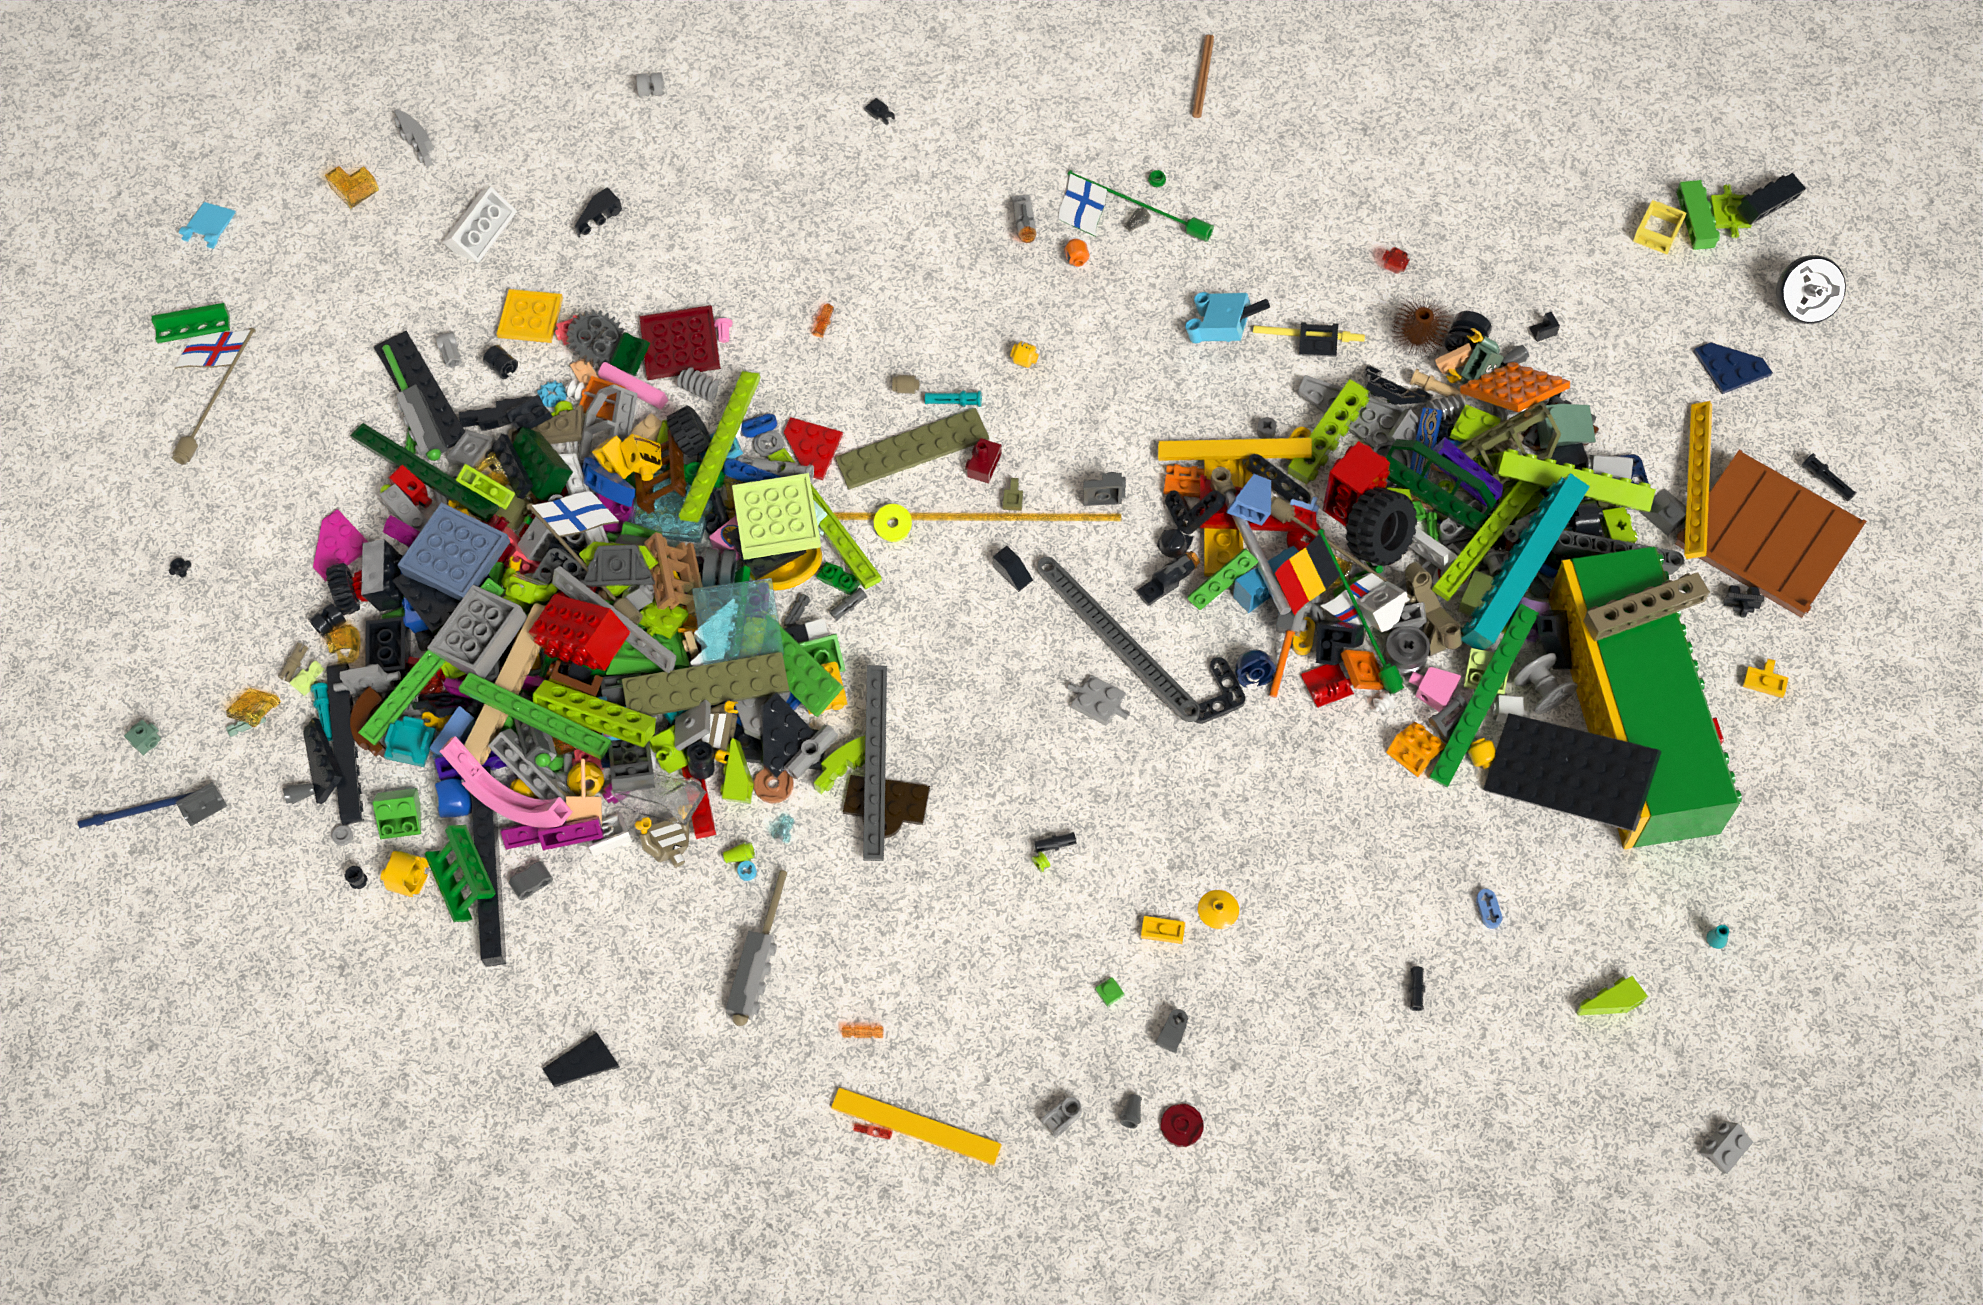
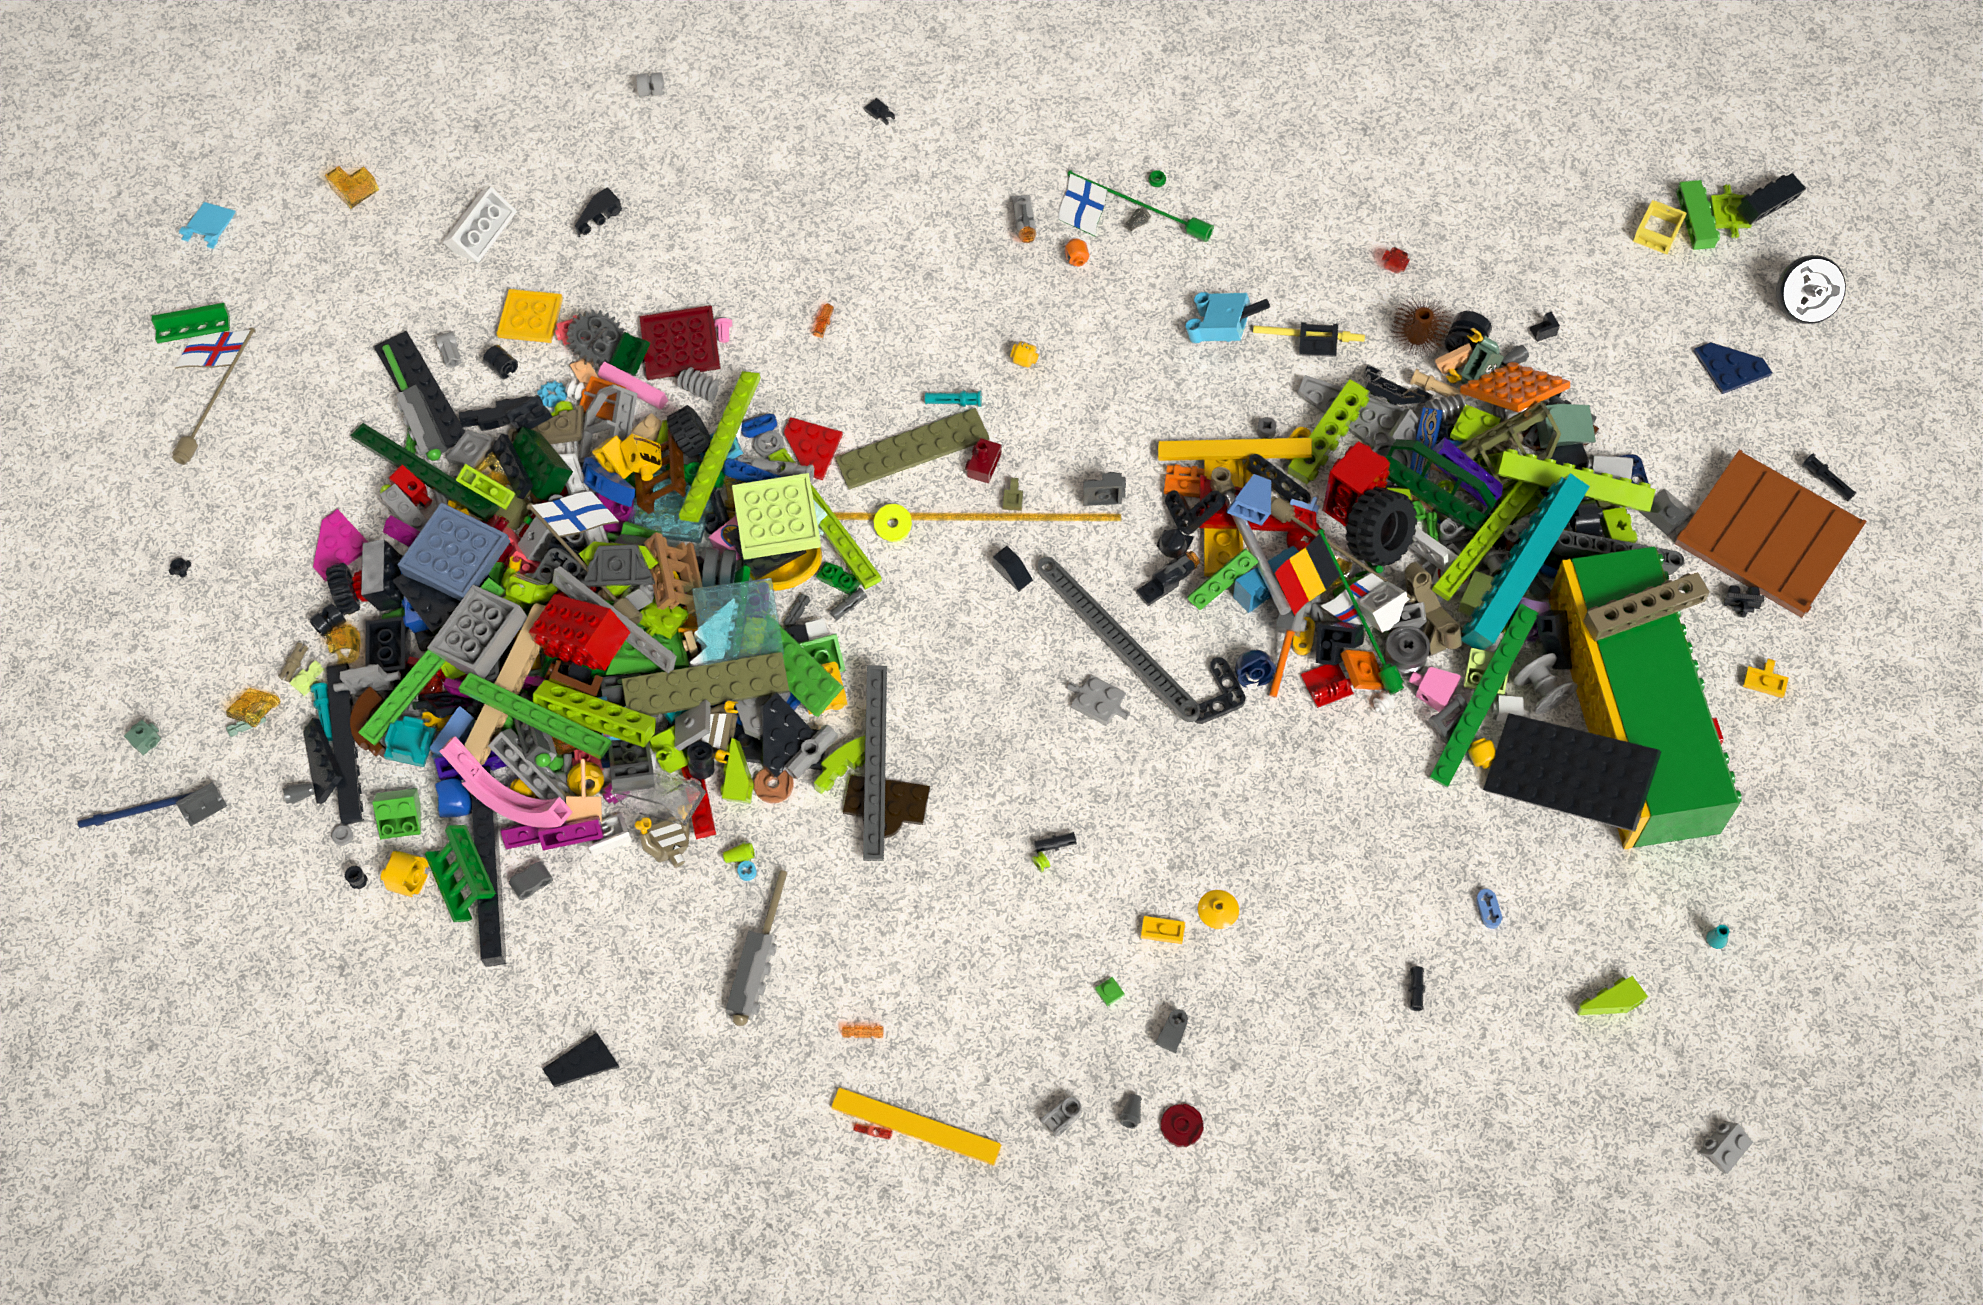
(415, 135): light grey slope -> none
(782, 833): clear light blue piece -> none
(905, 384): dark tan brick -> none
(1203, 76): medium nougat axle -> none
(1415, 748): light orange bracket -> none
(1698, 480): yellow plate -> none

